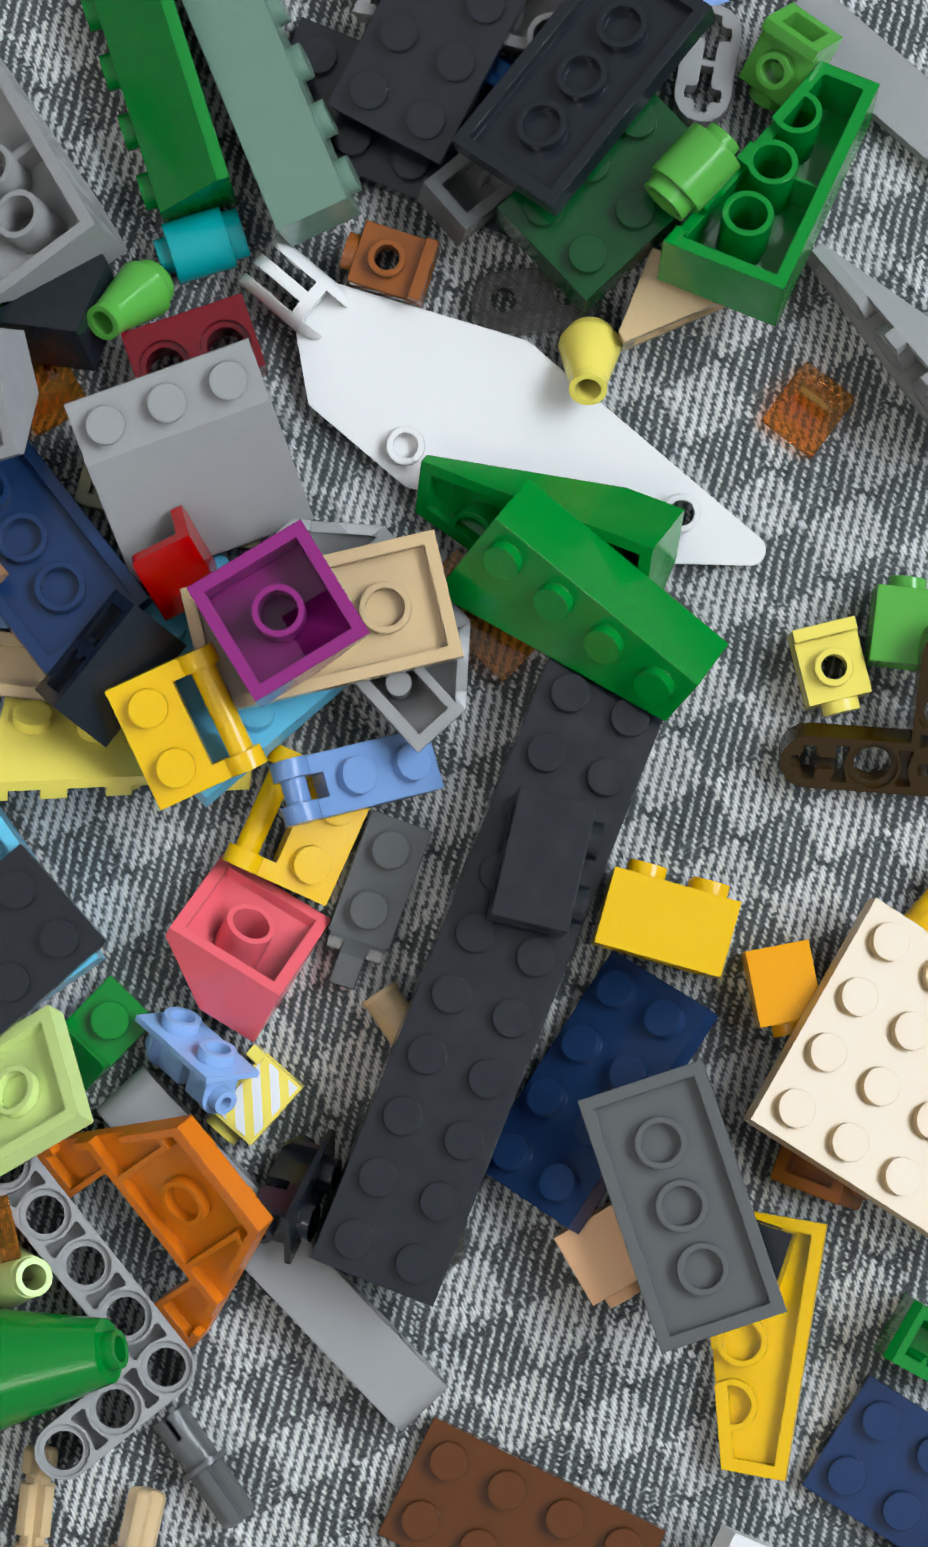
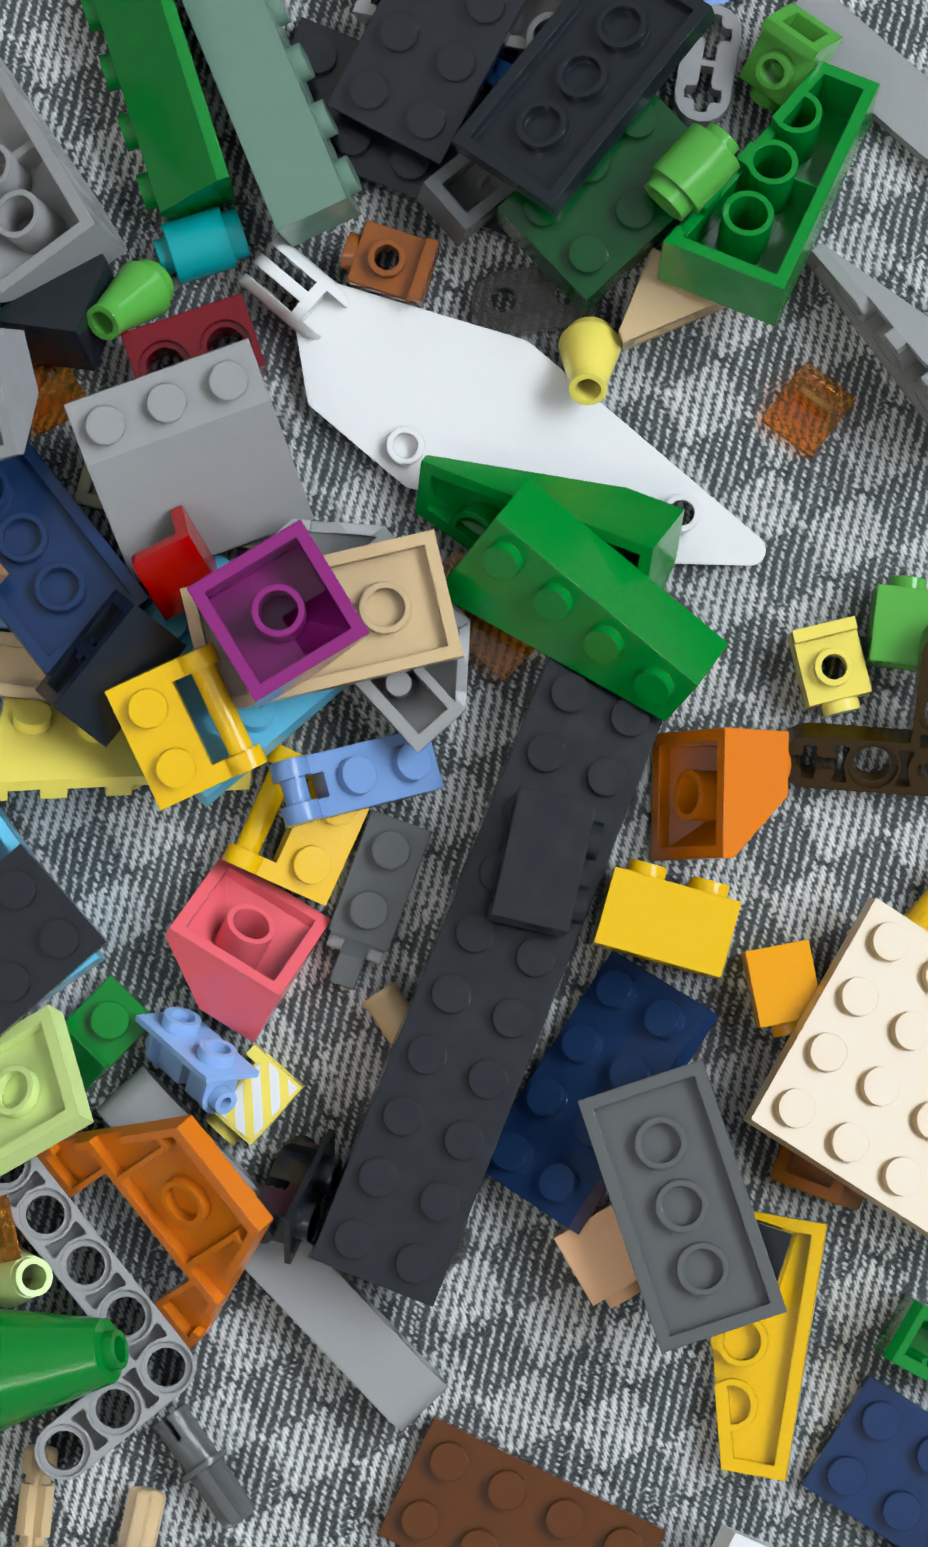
(714, 790): none -> orange slope

